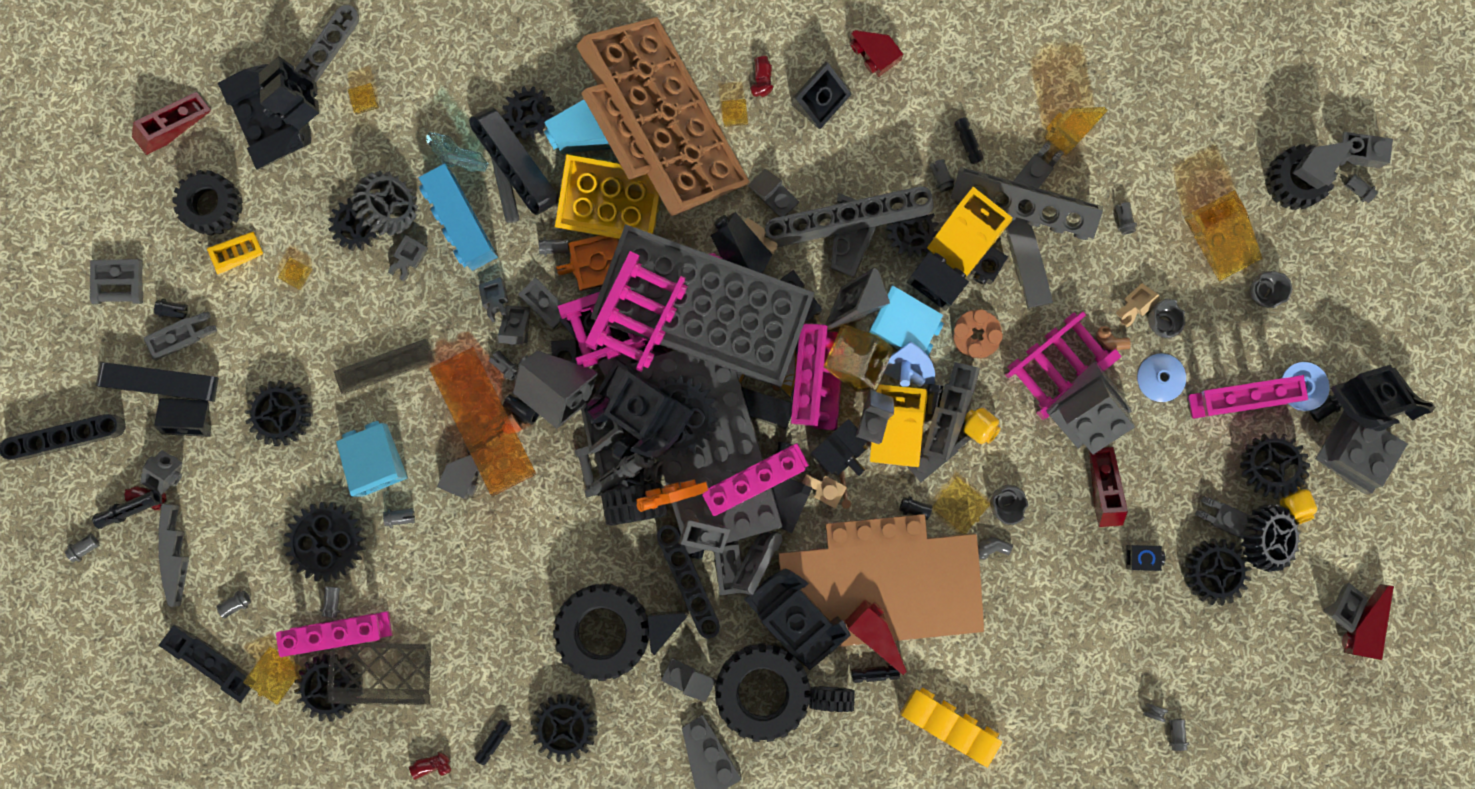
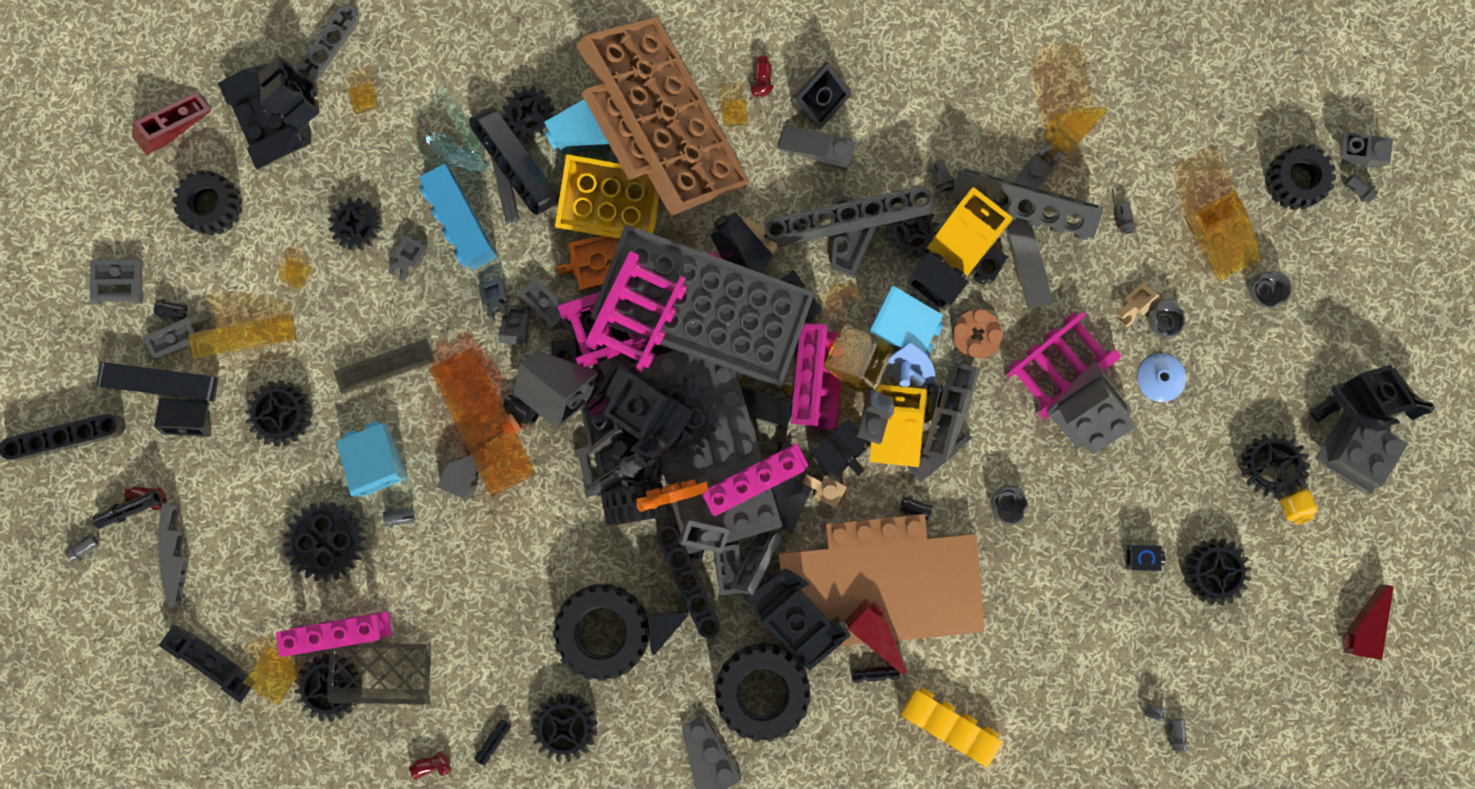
(161, 472): dark grey brick -> none
(228, 264): yellow slope -> none
(233, 604): dark grey pin -> none
(242, 337): none -> clear yellow slope
(331, 601): dark grey pin -> none
(377, 207): dark grey gear -> none
(504, 365): dark grey pin -> none
(553, 246): dark grey pin -> none
(689, 680): dark grey slope -> none
(773, 193): dark grey slope -> none
(818, 146): none -> dark grey slope
(832, 699): black tyre -> none
(858, 300): dark grey slope -> none
(877, 49): dark red slope -> none
(960, 505): clear yellow piece -> none
(969, 140): black axle -> none
(981, 425): yellow head -> none
(992, 545): dark grey arm -> none
(1107, 488): dark red slope -> none
(1109, 342): medium nougat arm -> none
(1226, 517): dark grey hinge -> none
(1247, 397): dark pink fence -> none
(1271, 538): black gear -> none
(1316, 385): light blue dish -> none
(1321, 162): dark grey slope -> none
(1347, 608): dark grey slope -> none

